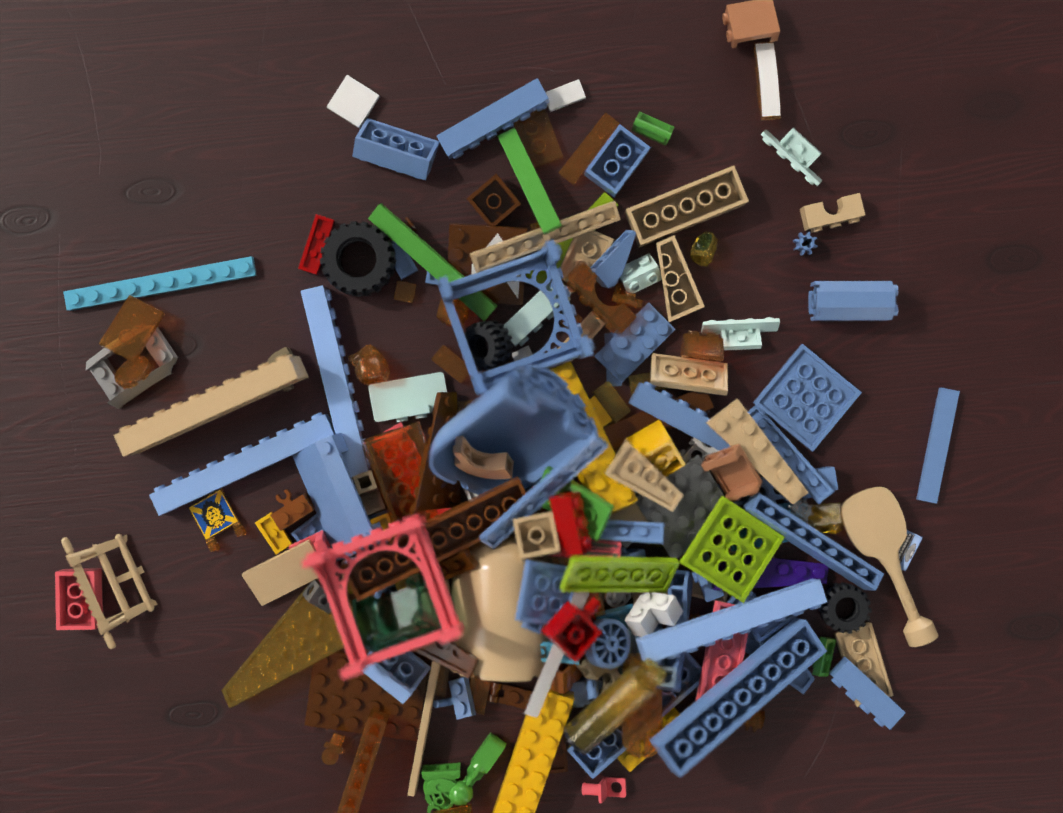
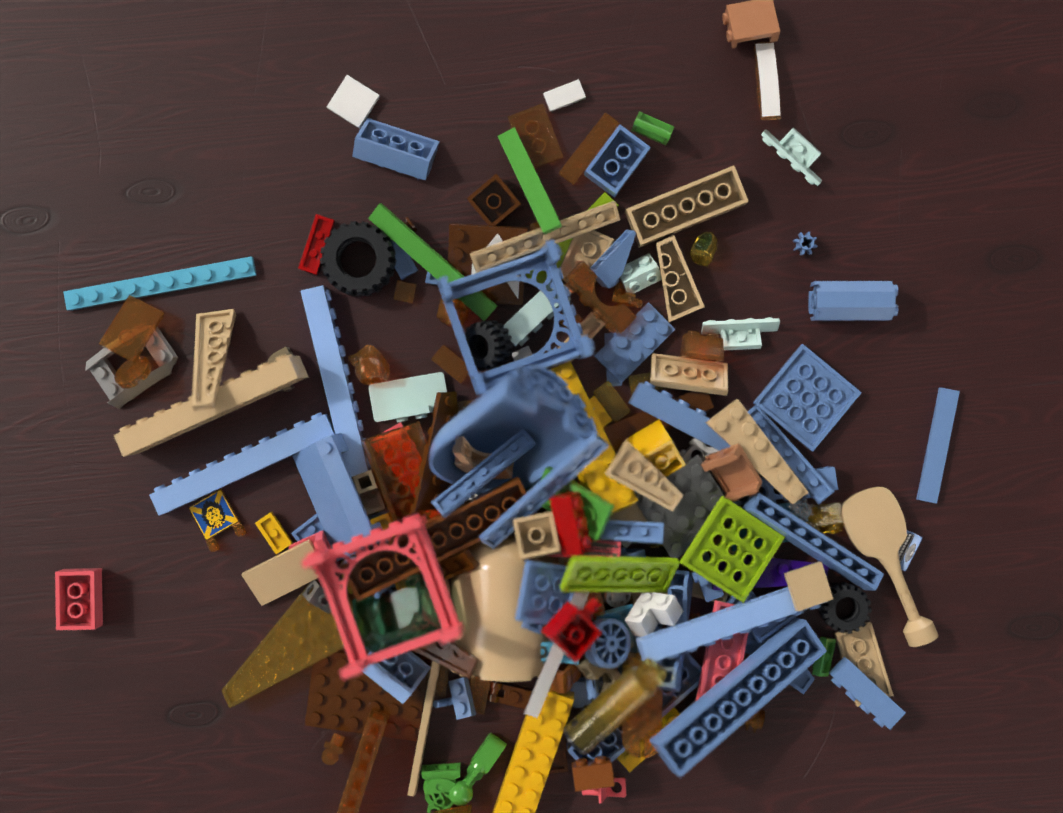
(75, 560): tan piece -> none
(211, 349): none -> tan wing
(292, 510): dark orange brick -> none
(483, 473): none -> medium blue tile
(493, 119): medium blue brick -> none
(592, 773): none -> dark orange brick
(808, 586): none -> tan tile
(849, 209): tan arch -> none

